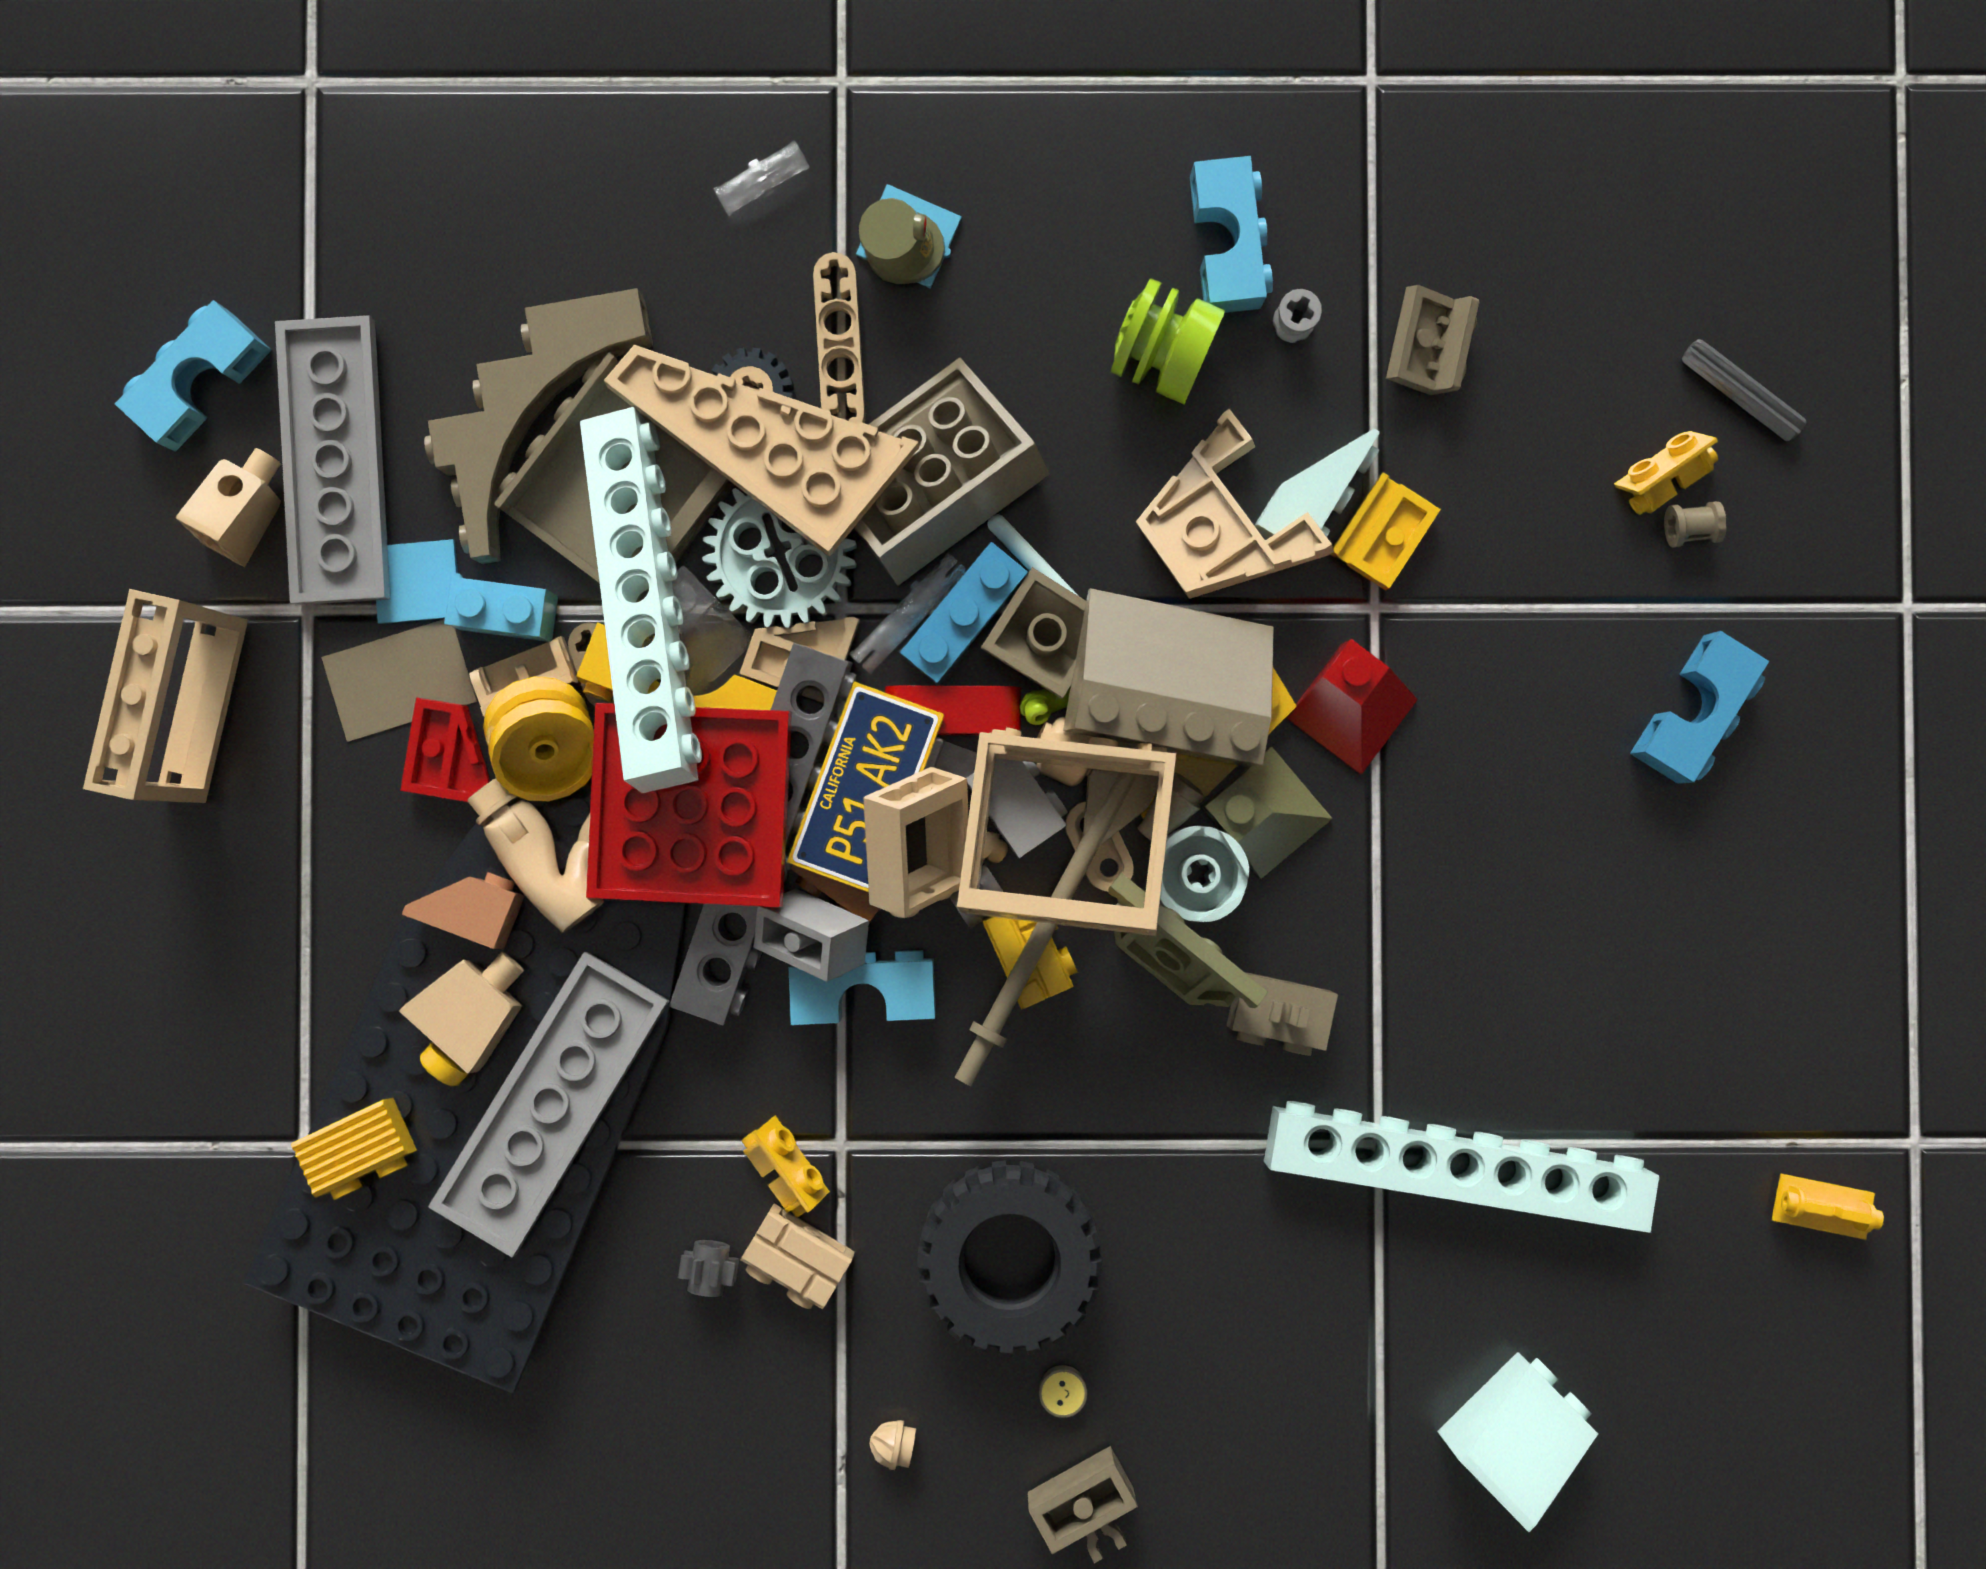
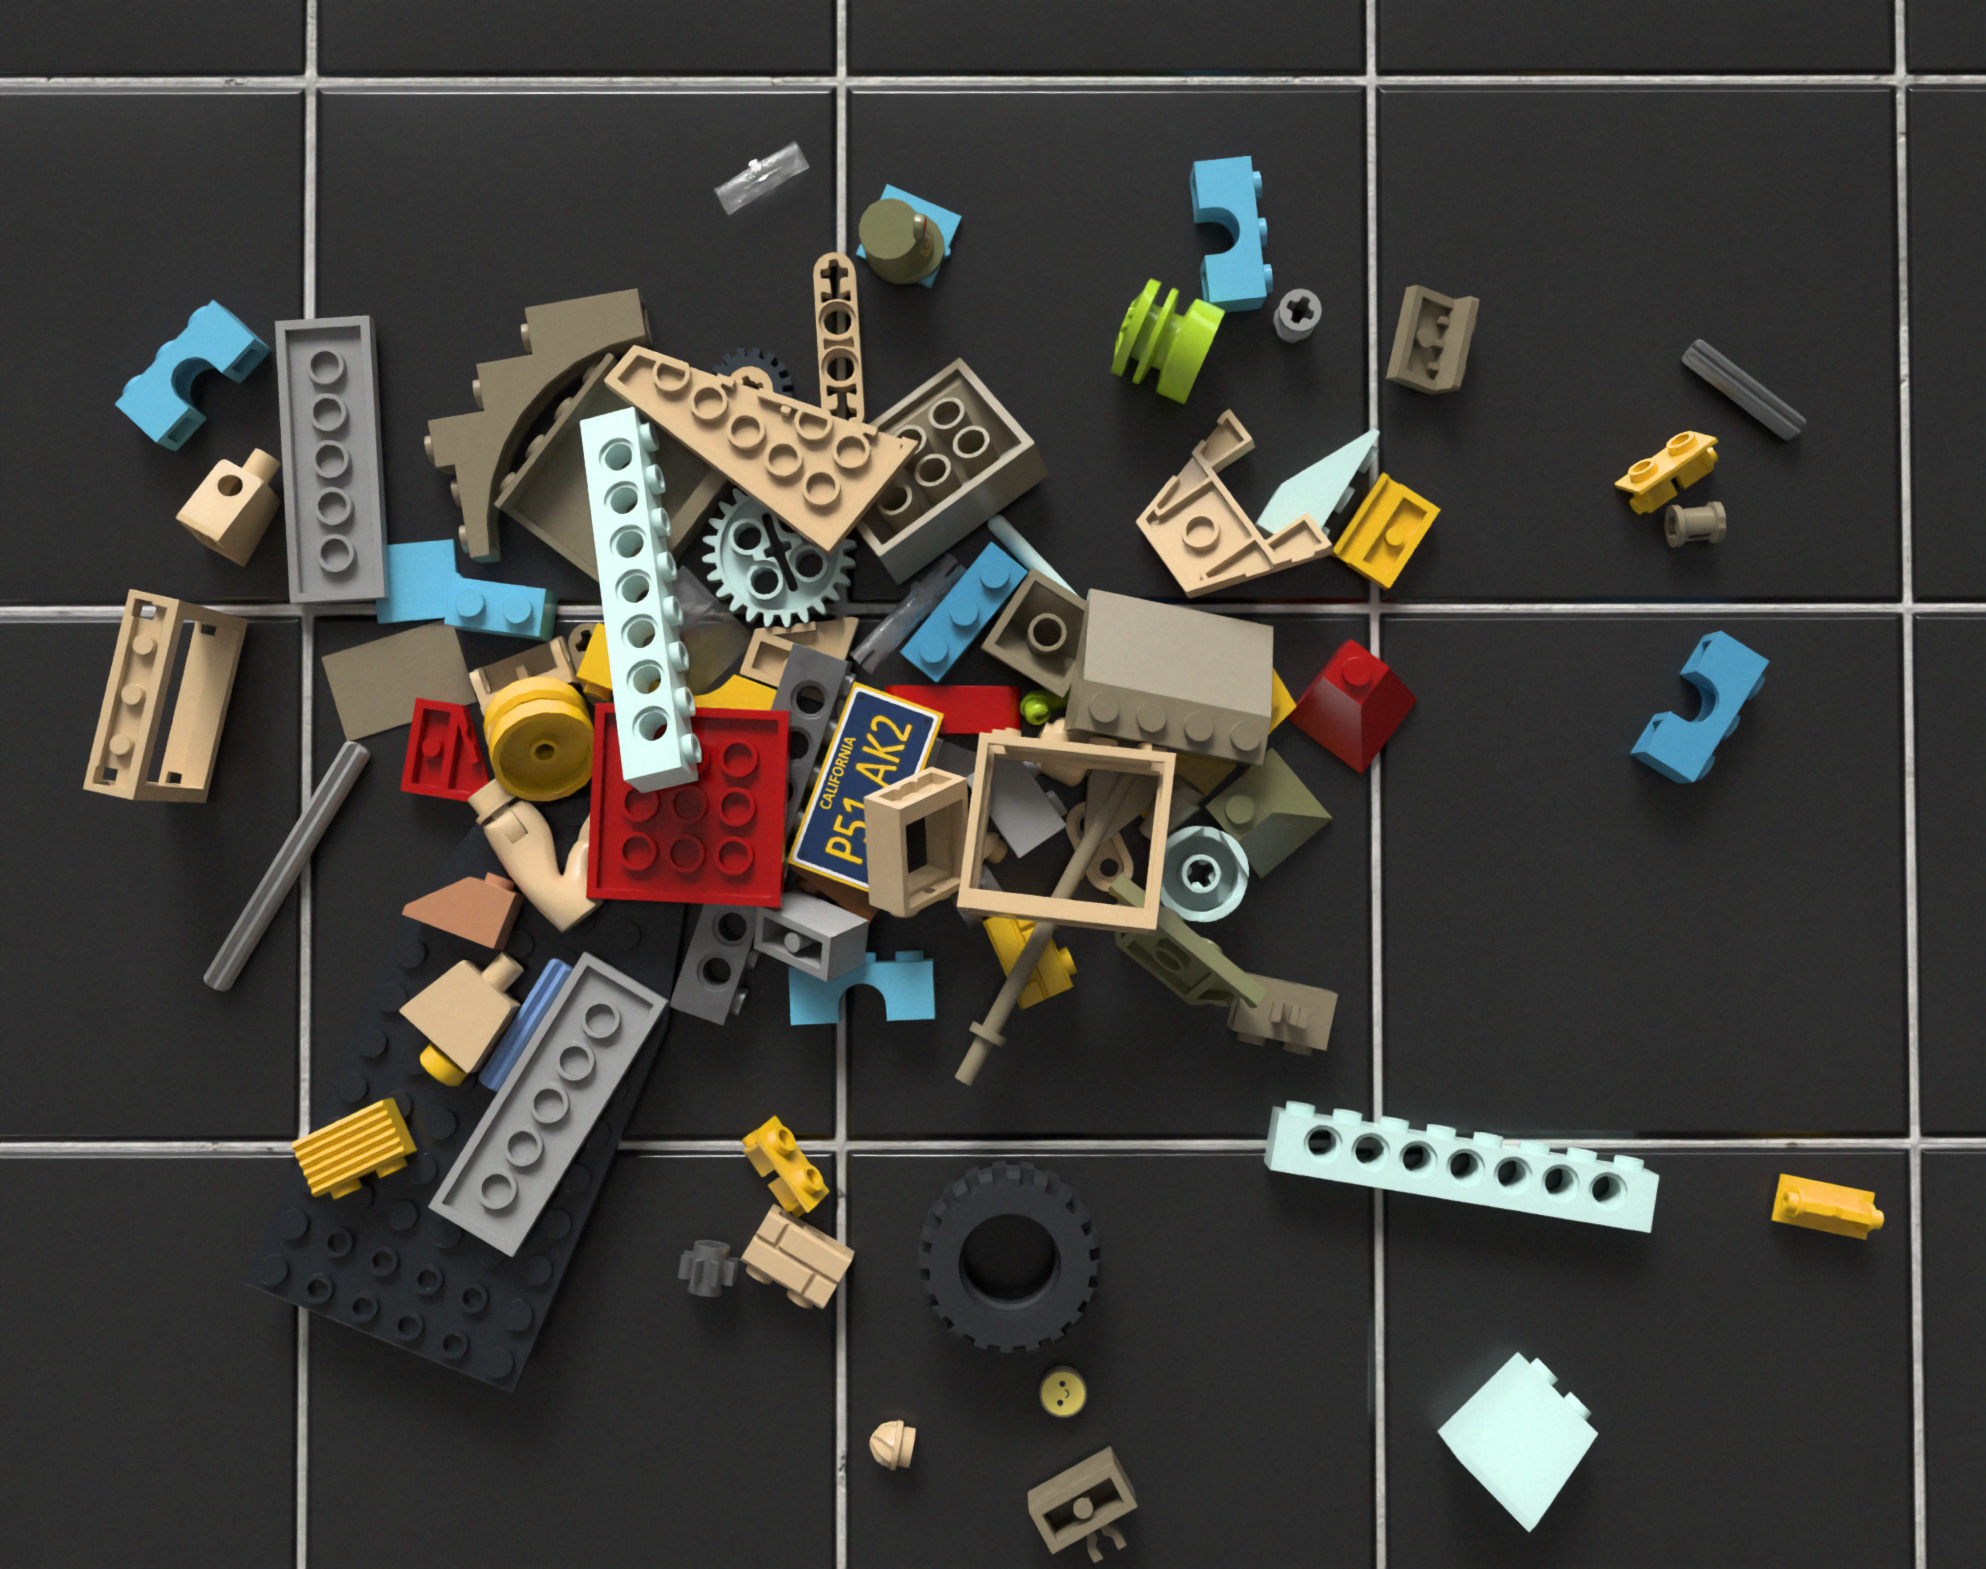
(286, 866): none -> light grey axle
(525, 1024): none -> medium blue axle

